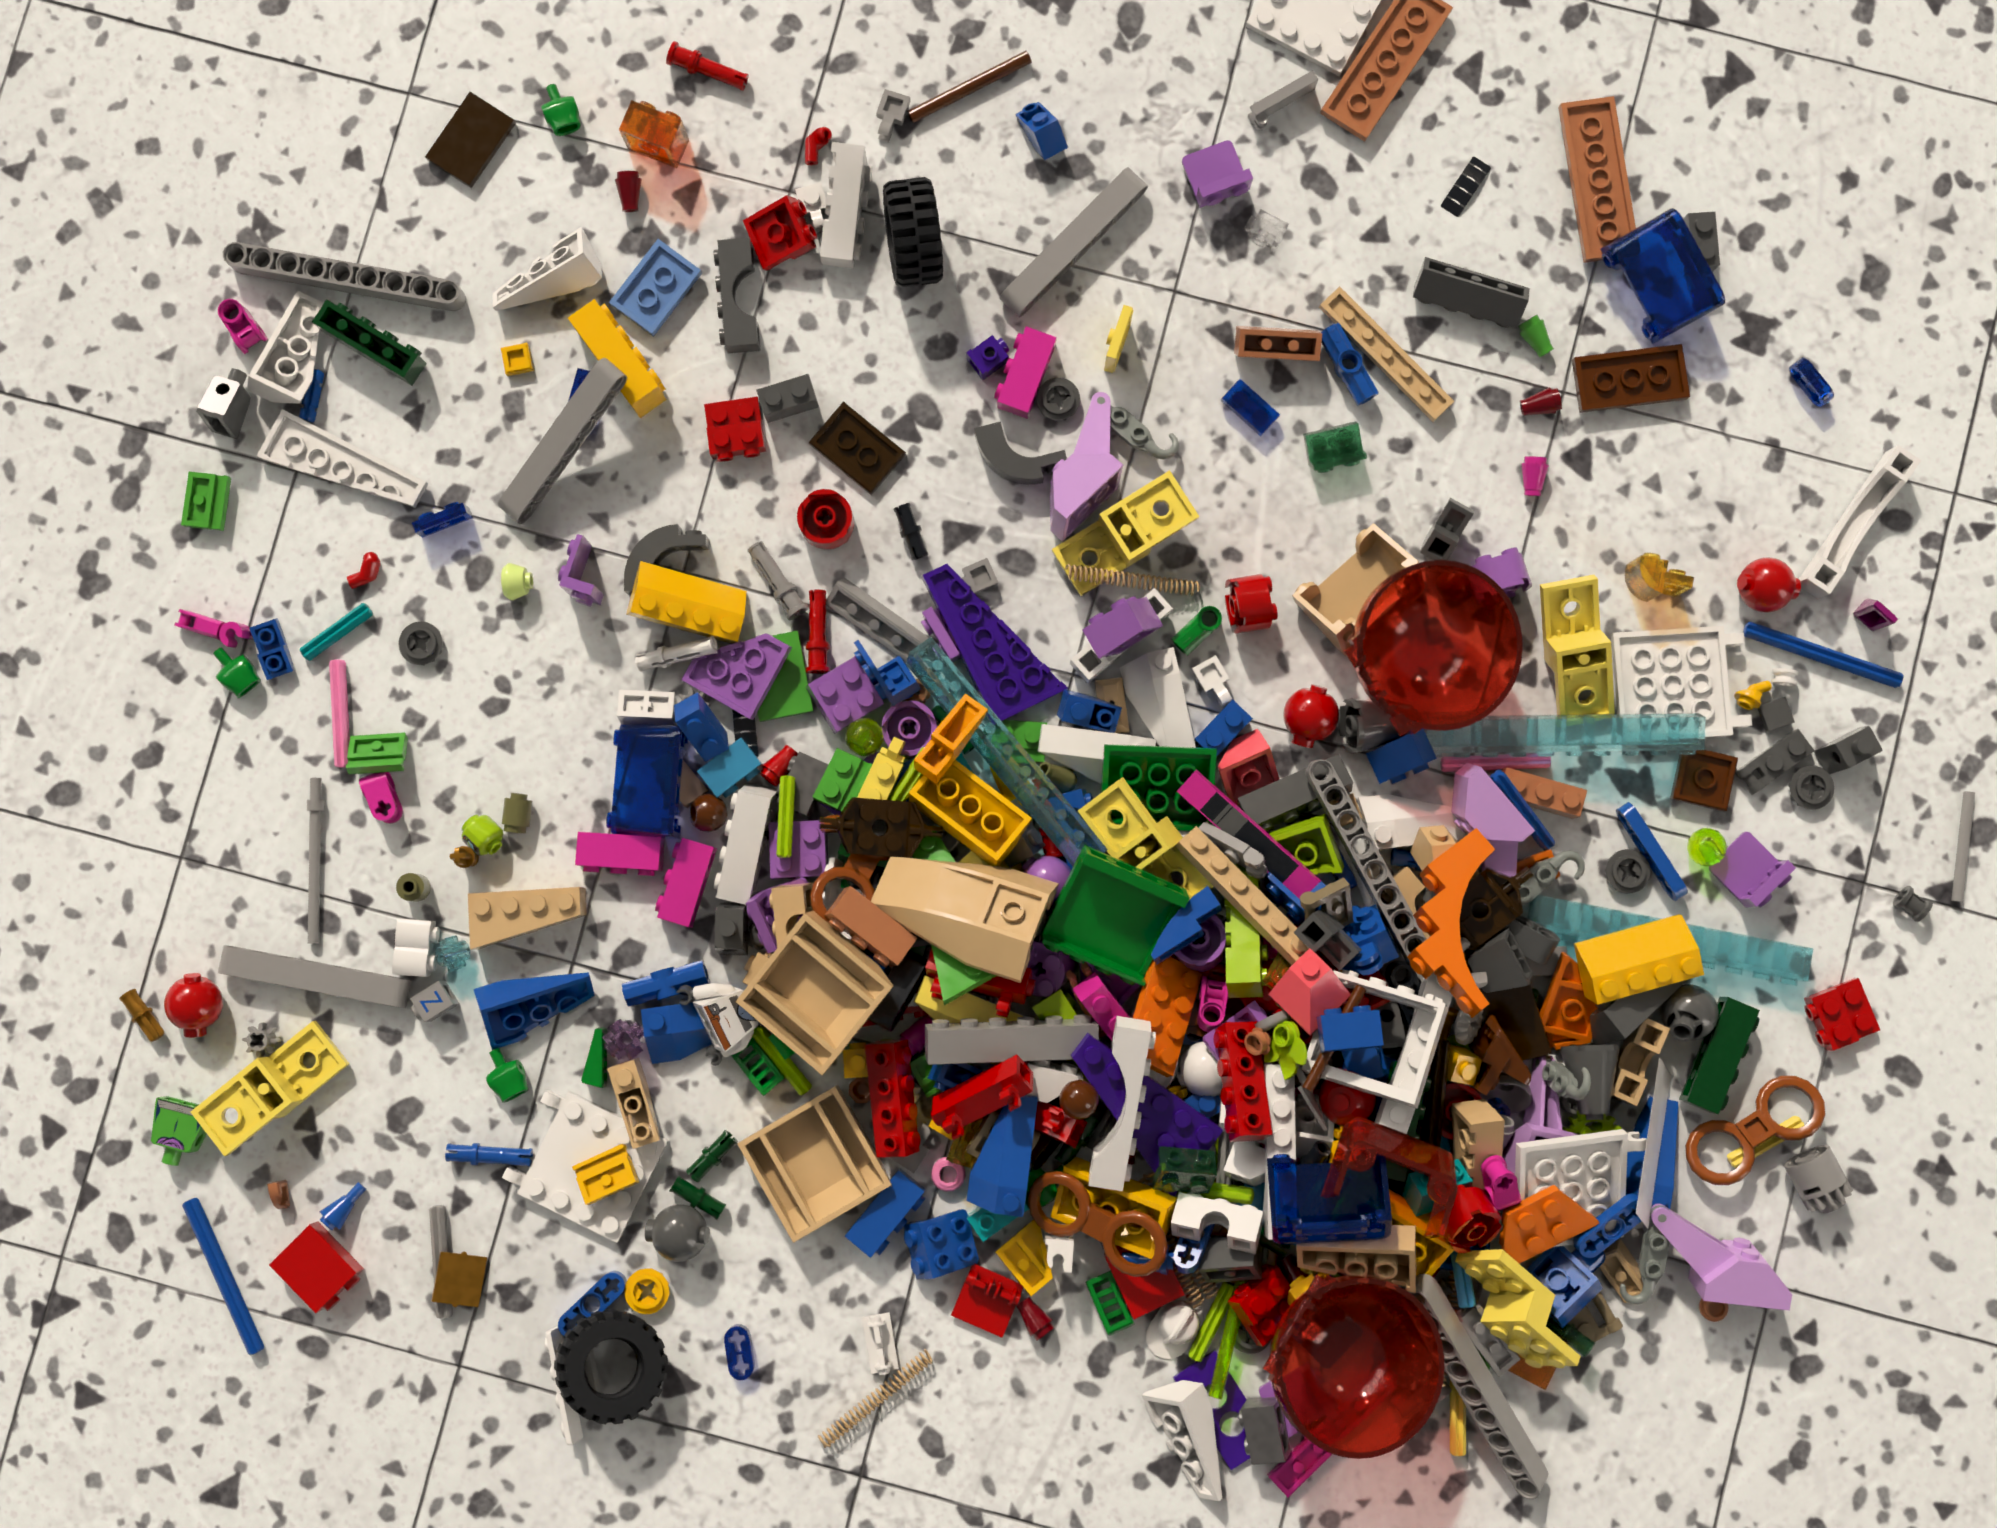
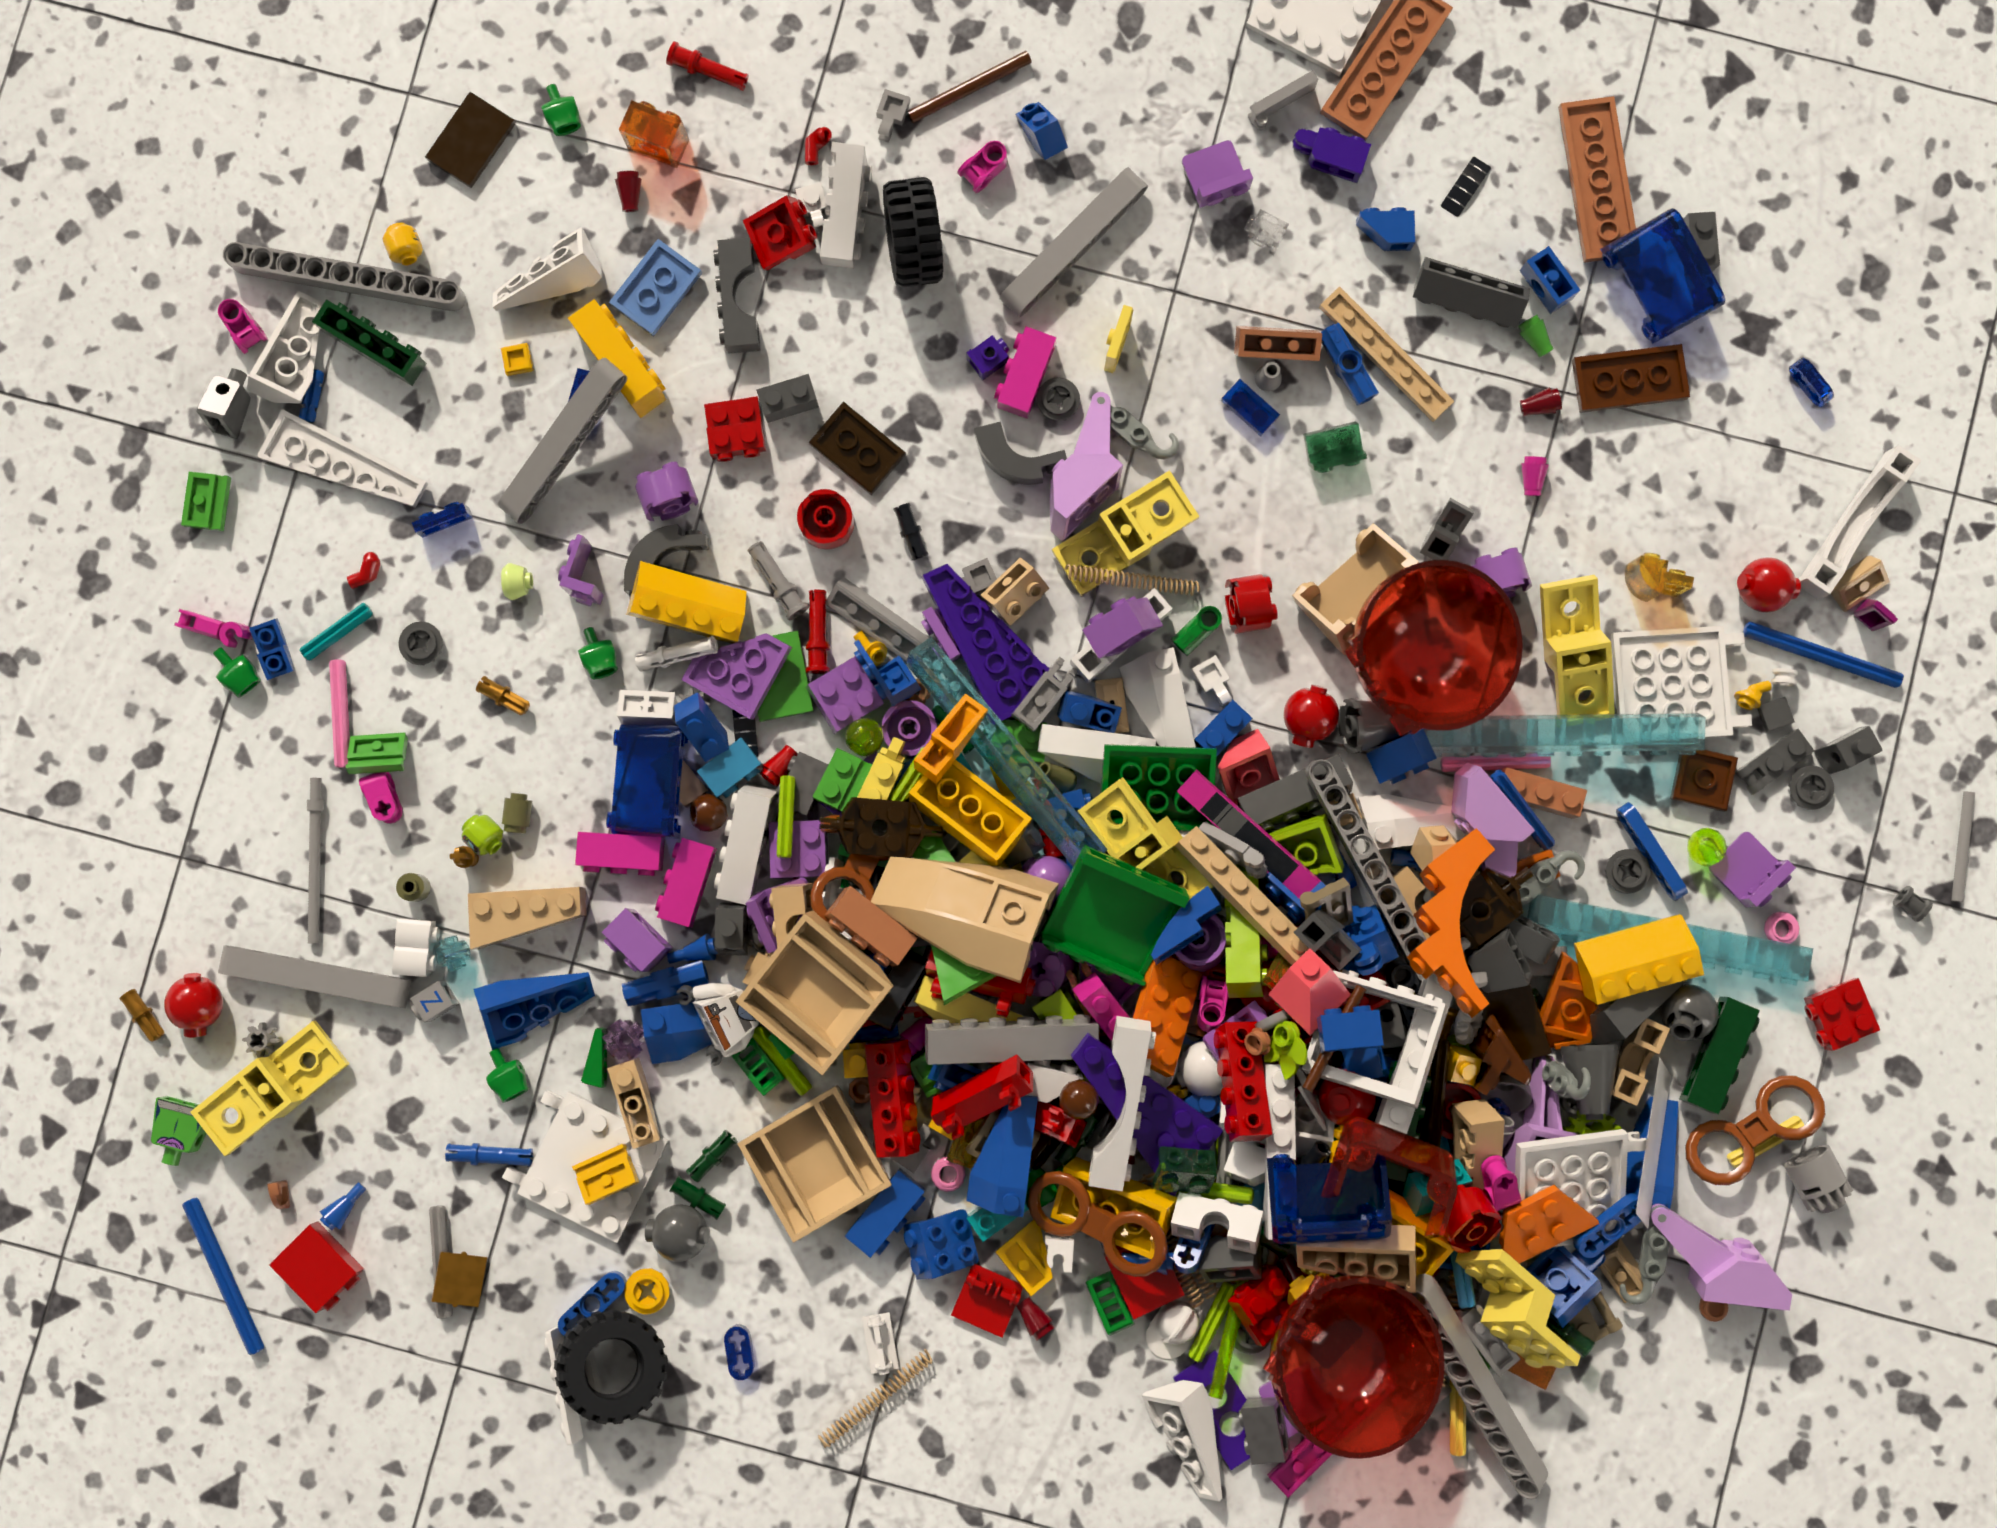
(402, 243): none -> yellow head
(502, 696): none -> pearl gold axle
(598, 656): none -> green piece
(636, 940): none -> medium lavender brick
(665, 492): none -> medium lavender brick
(698, 950): none -> blue cone
(874, 1032): none -> blue axle
(876, 650): none -> yellow plate
(980, 169): none -> dark pink piece
(1015, 591): none -> tan brick
(1043, 696): none -> light grey hinge
(1268, 382): none -> light grey cone
(1333, 152): none -> dark purple hinge
(1389, 229): none -> blue slope
(1549, 280): none -> blue brick
(1793, 927): none -> bright pink piece
(1860, 582): none -> tan slope

